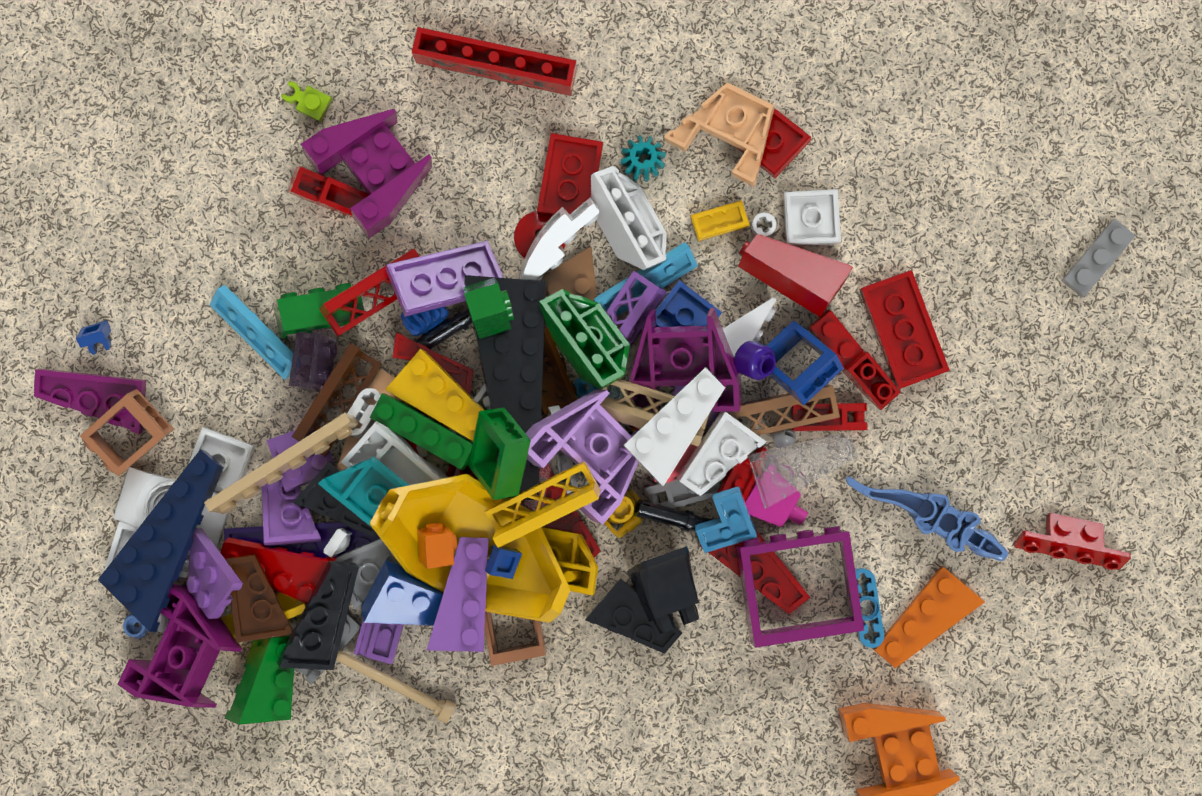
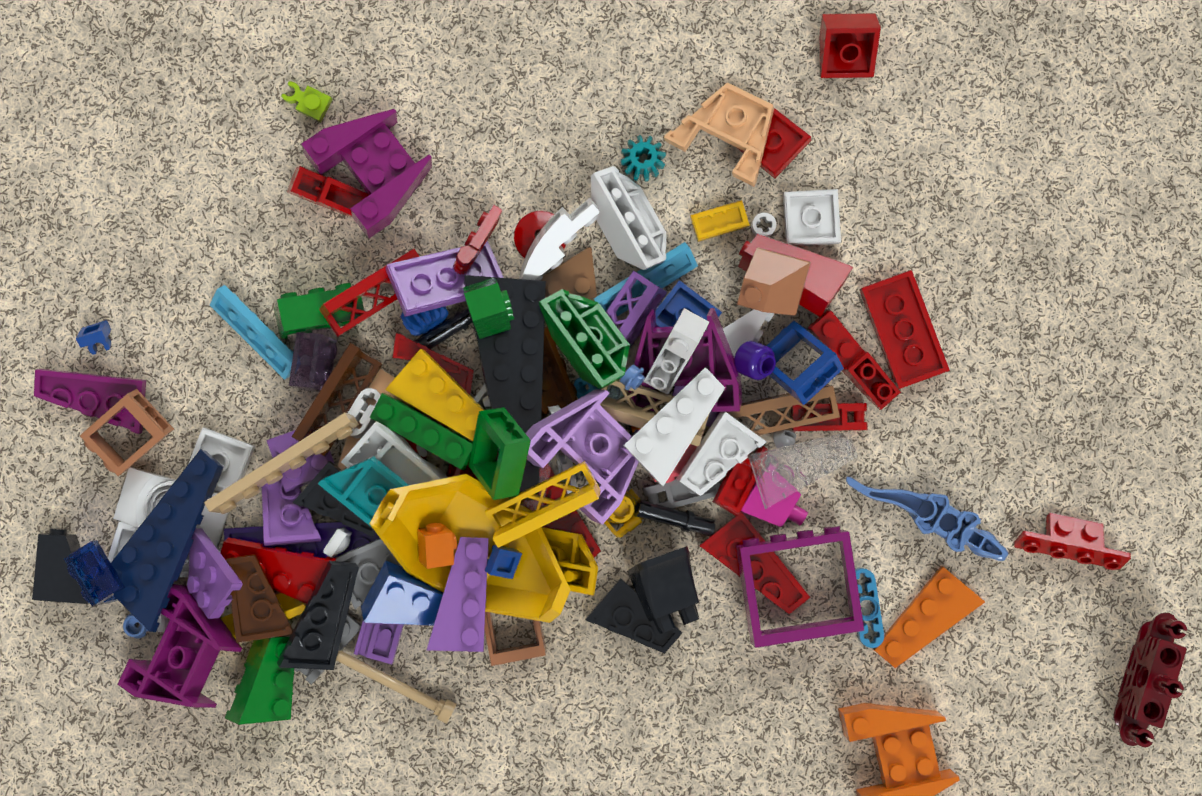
(51, 575): none -> black slope
(94, 574): none -> clear blue bracket
(476, 241): none -> hinge
(494, 61): red brick -> none
(568, 173): red plate -> none
(633, 377): none -> medium blue plate
(676, 351): none -> white slope
(732, 526): dark azure plate -> none
(774, 283): none -> nougat slope
(848, 45): none -> red slope
(1098, 258): light grey plate -> none
(1150, 679): none -> dark red piece

